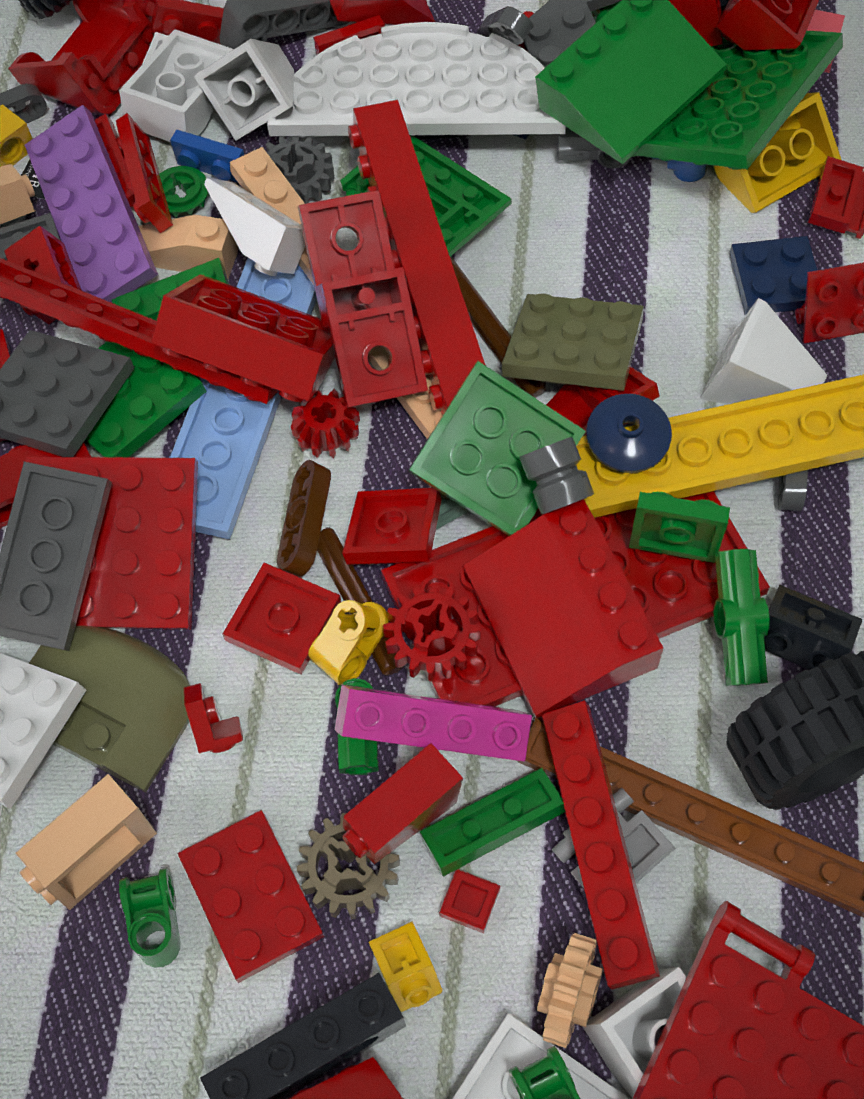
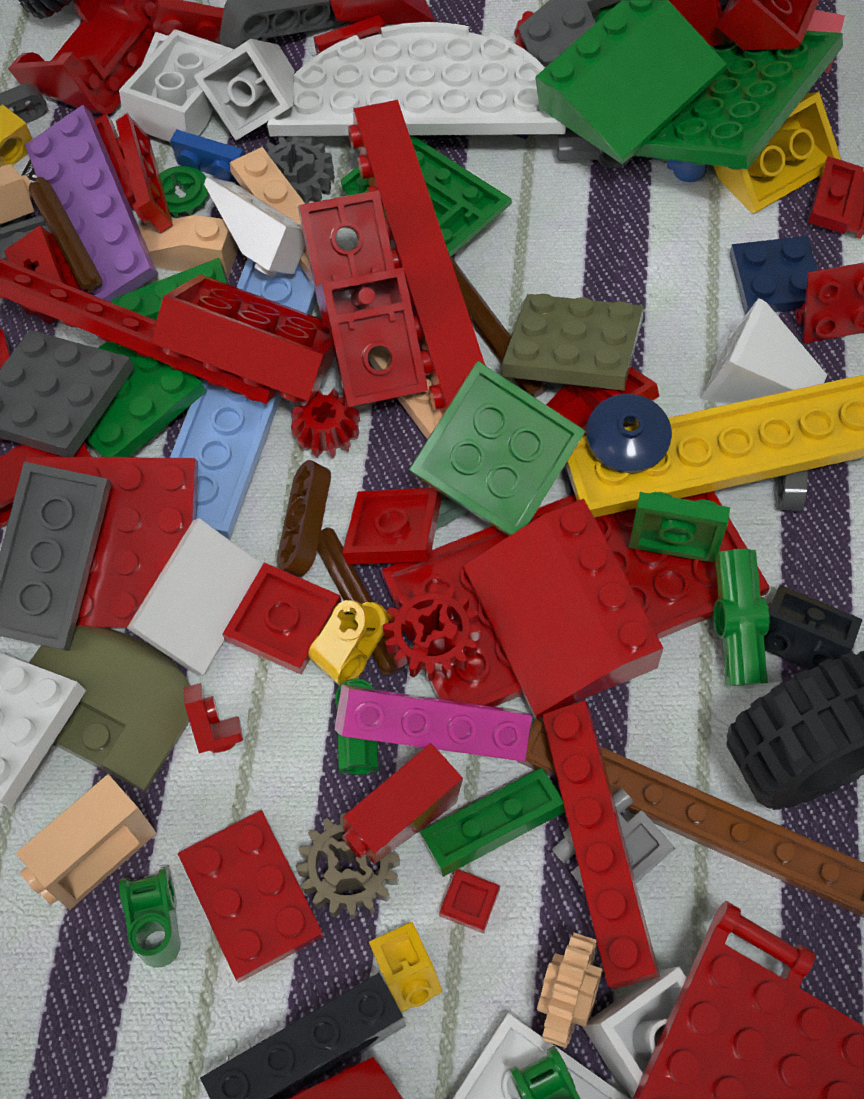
(65, 235): none -> reddish brown axle
(195, 597): none -> white tile
(508, 24): dark grey beam -> none
(557, 475): dark grey wheel -> none

